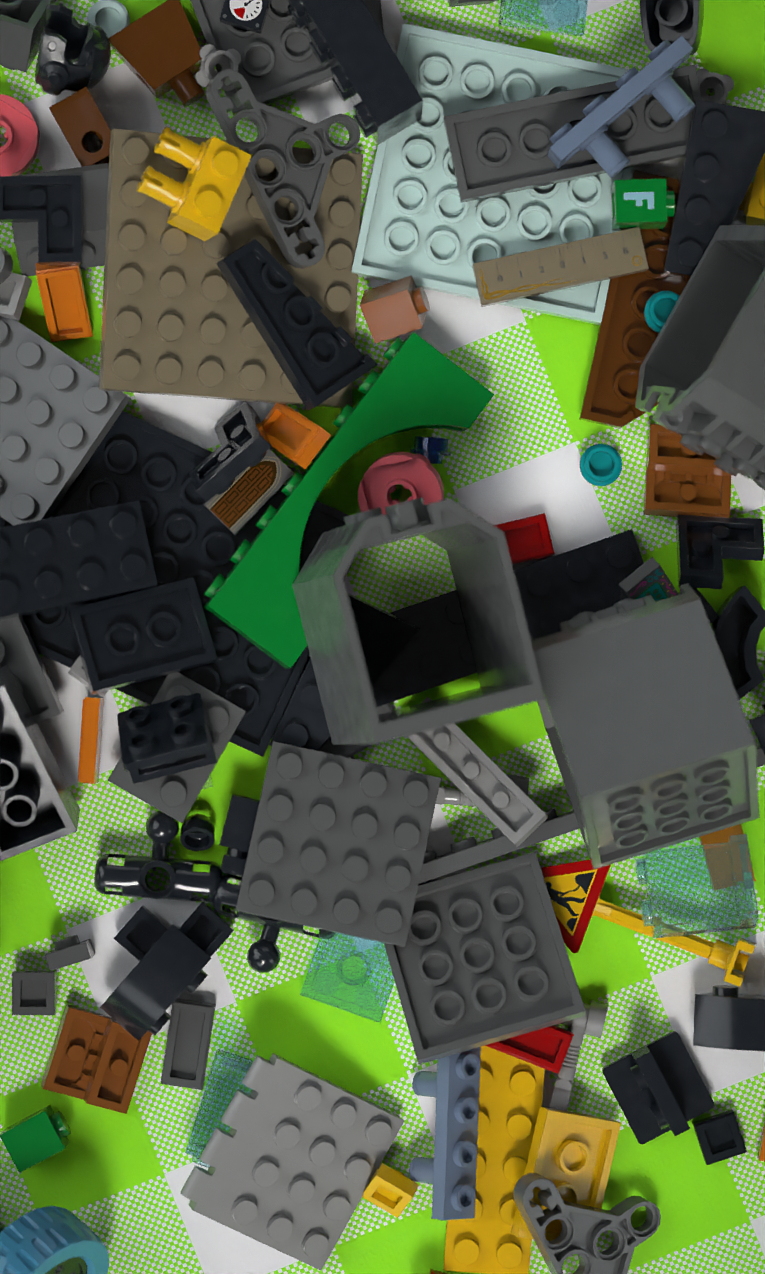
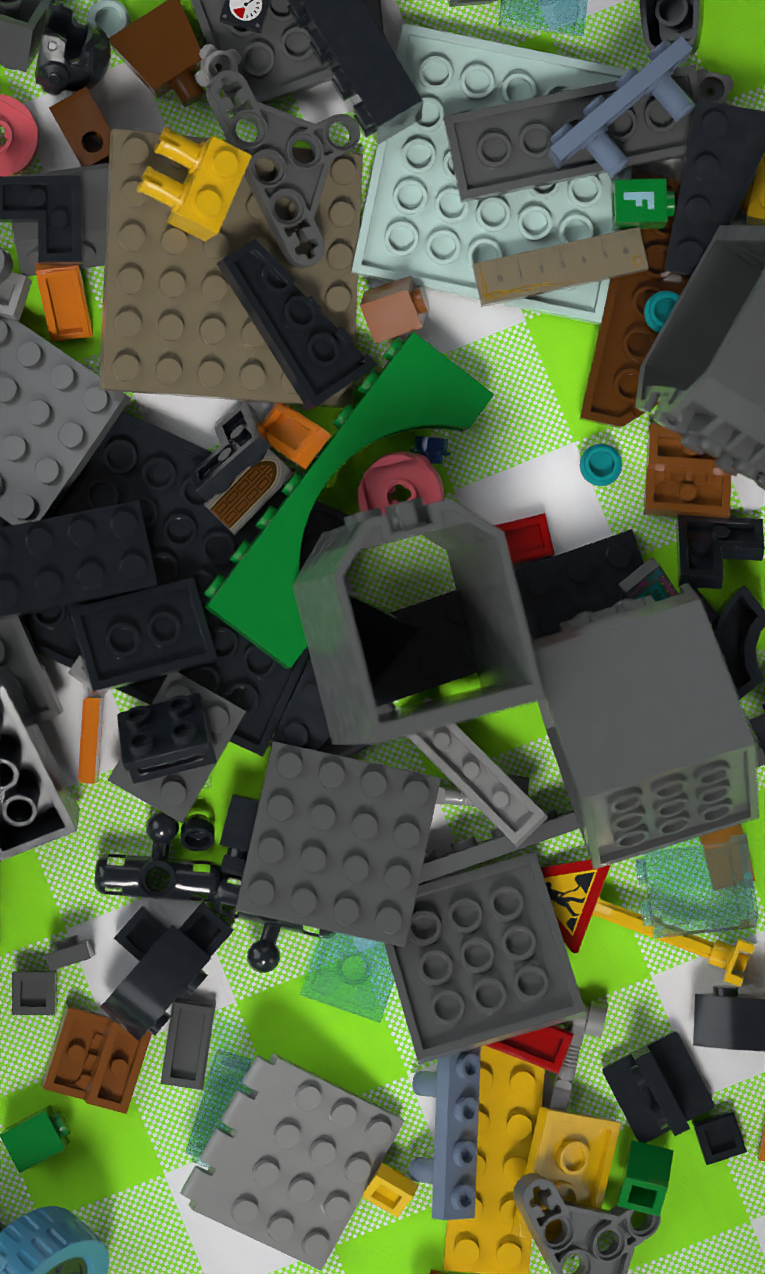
(645, 1178): none -> green brick

